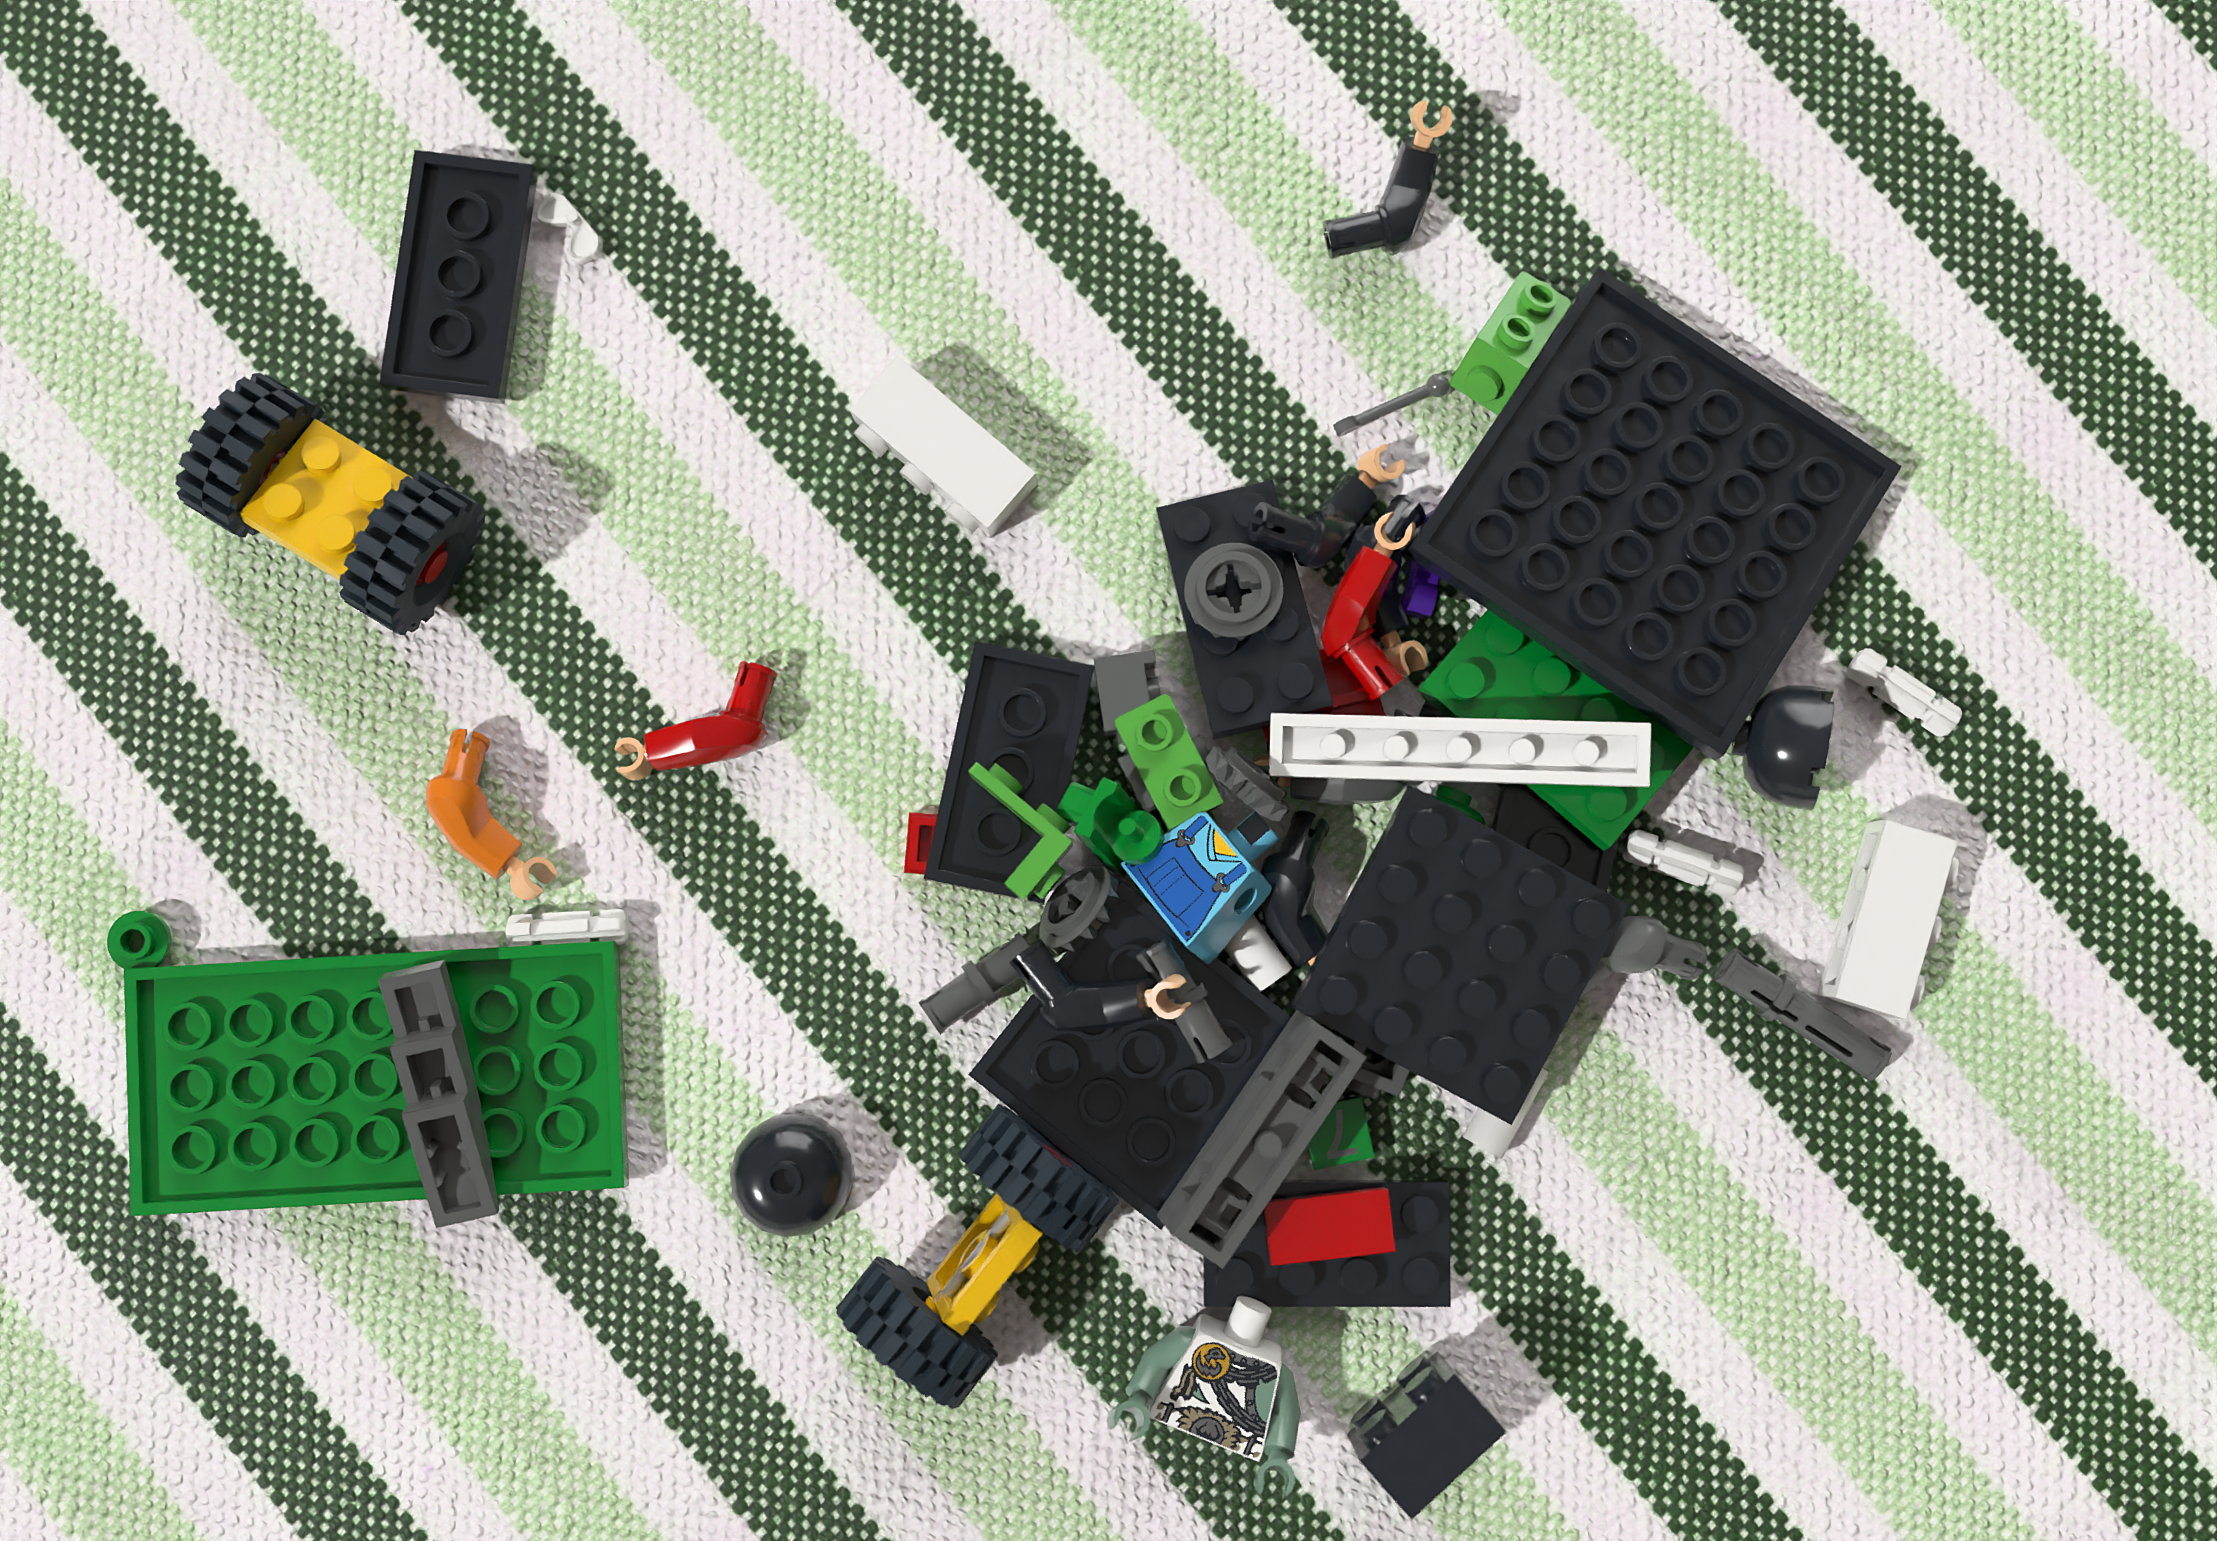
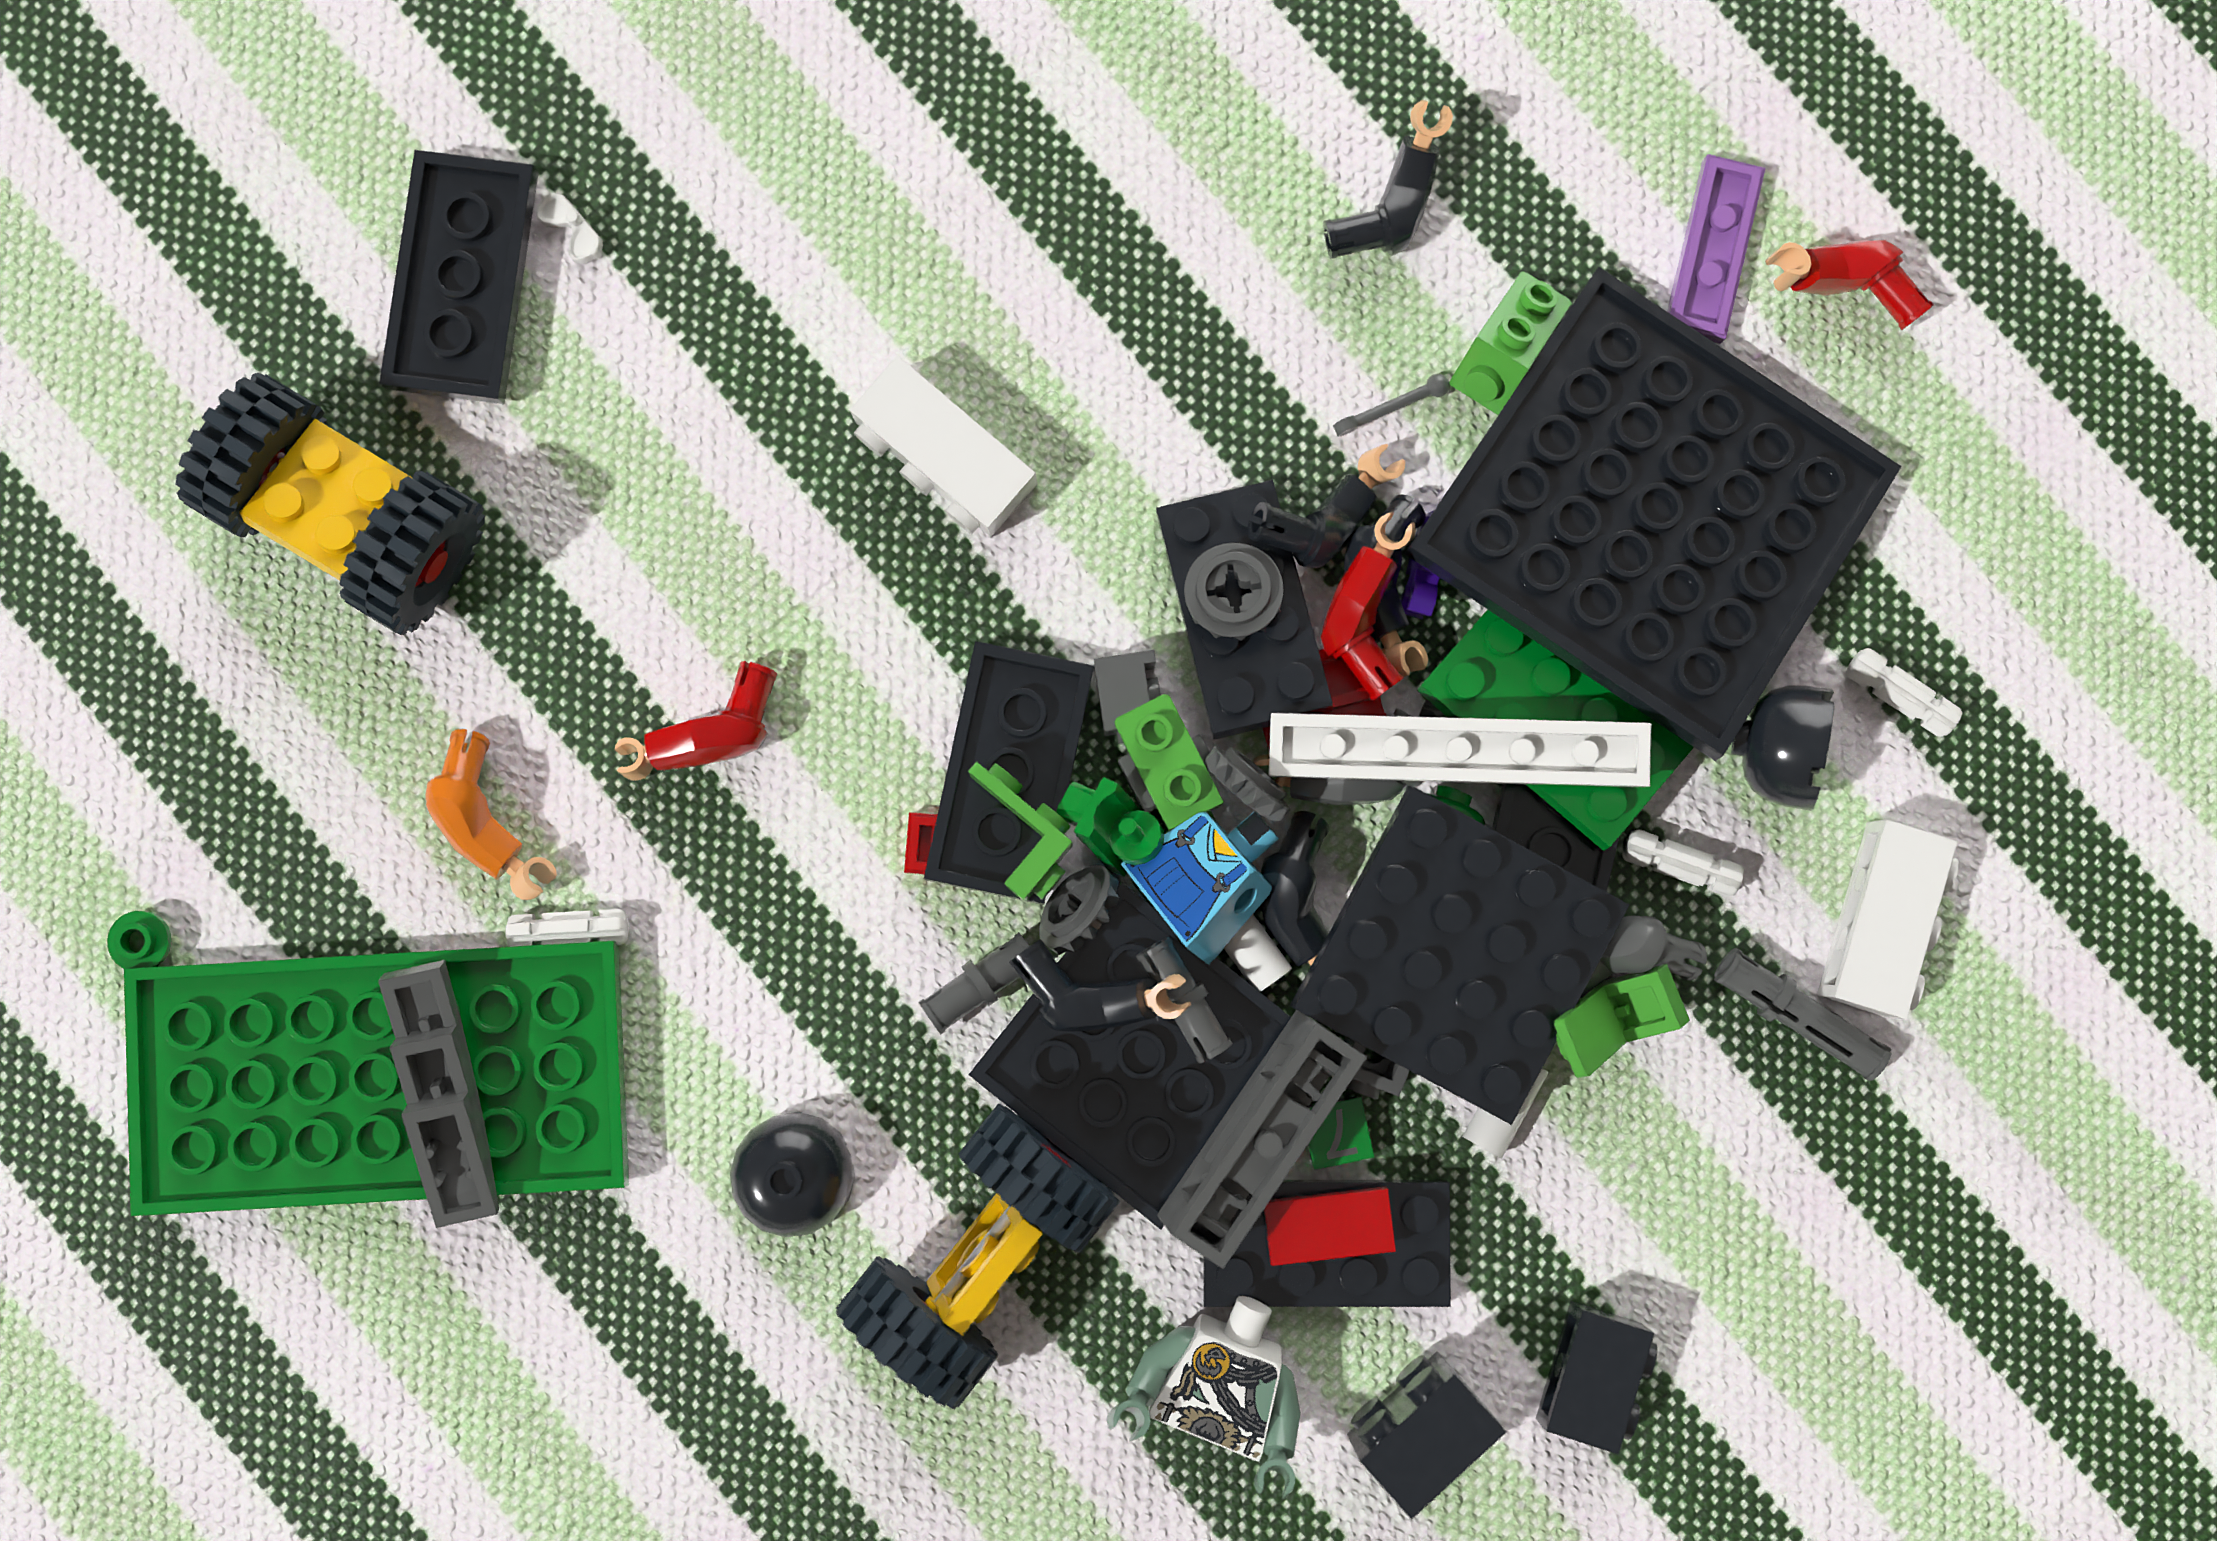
(1597, 1378): none -> black brick
(1619, 1013): none -> bright green bracket
(1715, 245): none -> medium lavender tile
(1851, 267): none -> red arm

